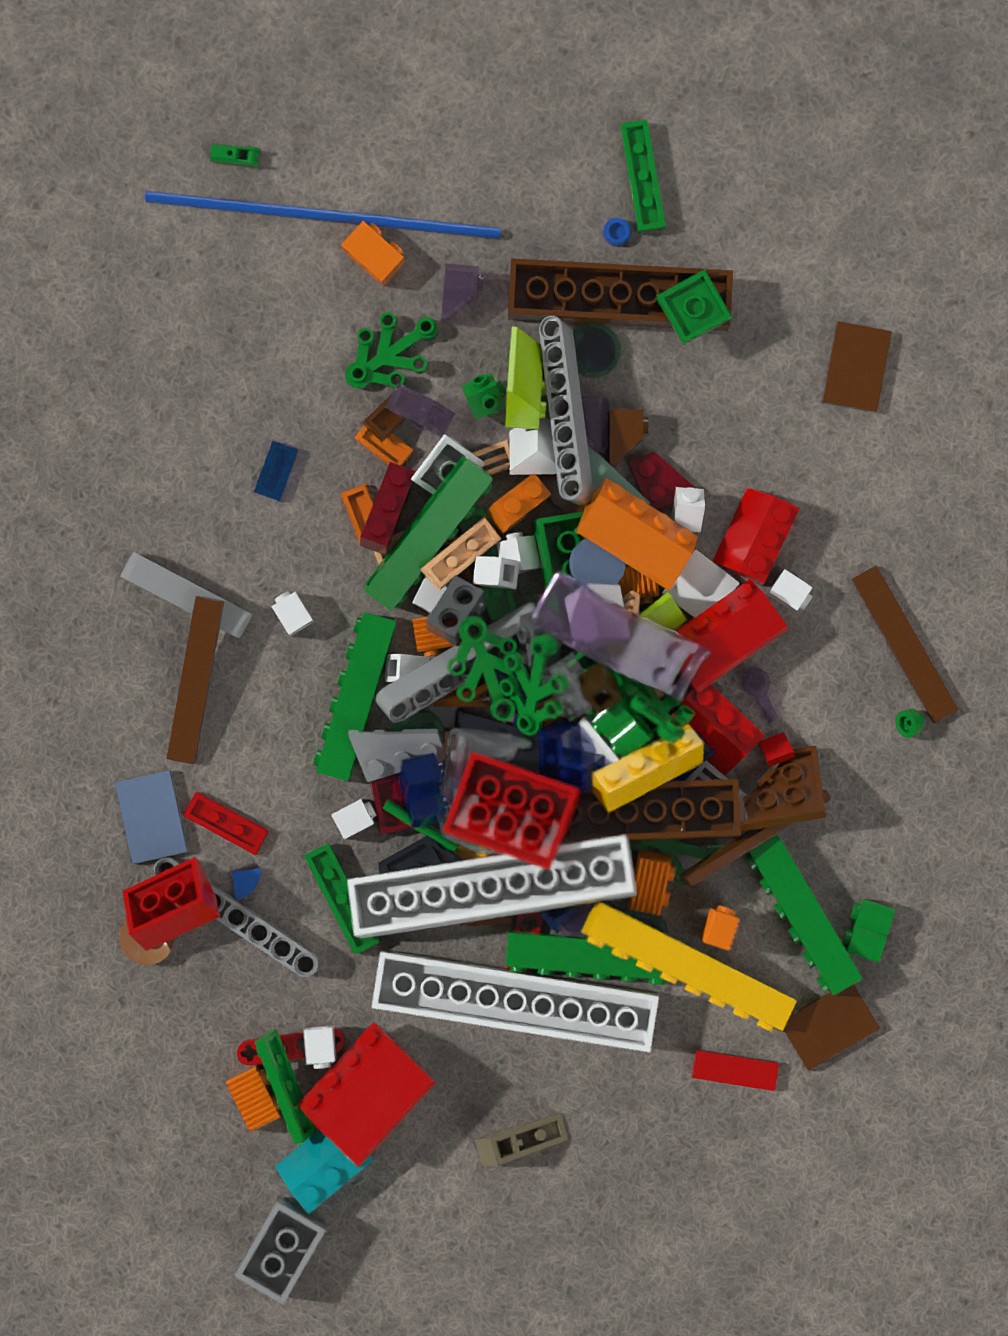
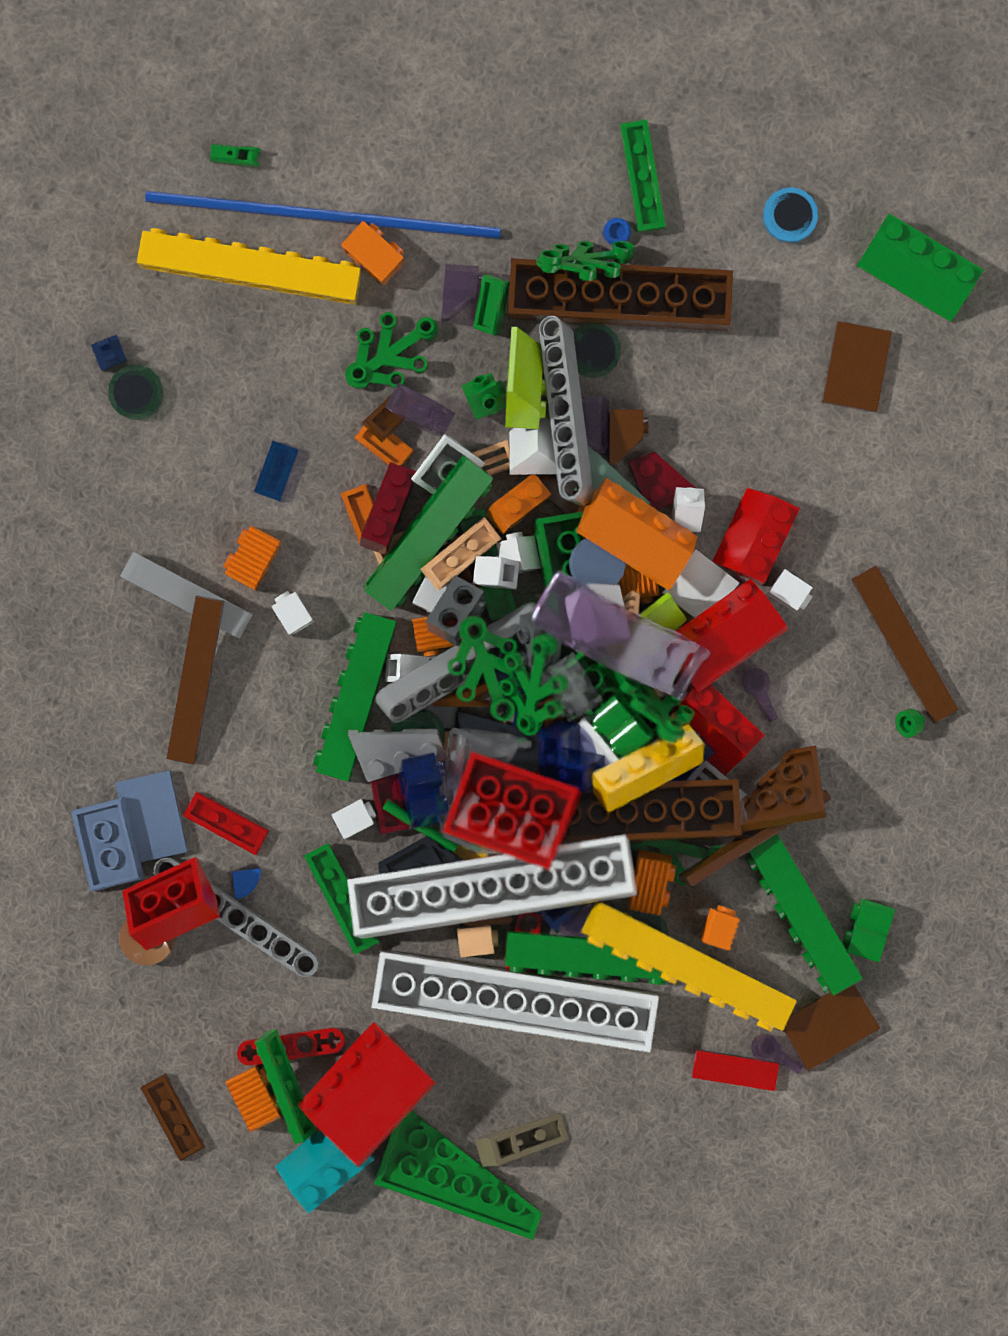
(107, 844): none -> sand blue tile
(109, 353): none -> dark blue tile
(135, 392): none -> tile
(172, 1117): none -> reddish brown tile
(249, 267): none -> yellow brick
(252, 557): none -> orange brick
(281, 1250): light grey brick -> none
(320, 1046): white brick -> none
(438, 1172): none -> green wing
(477, 940): none -> light nougat brick
(491, 304): none -> green tile
(584, 260): none -> green plant
(599, 688): dark brown brick -> none
(694, 307): green tile -> none
(767, 1048): none -> clear purple plate
(776, 749): red tile -> none
(790, 215): none -> tile
(920, 267): none -> green slope

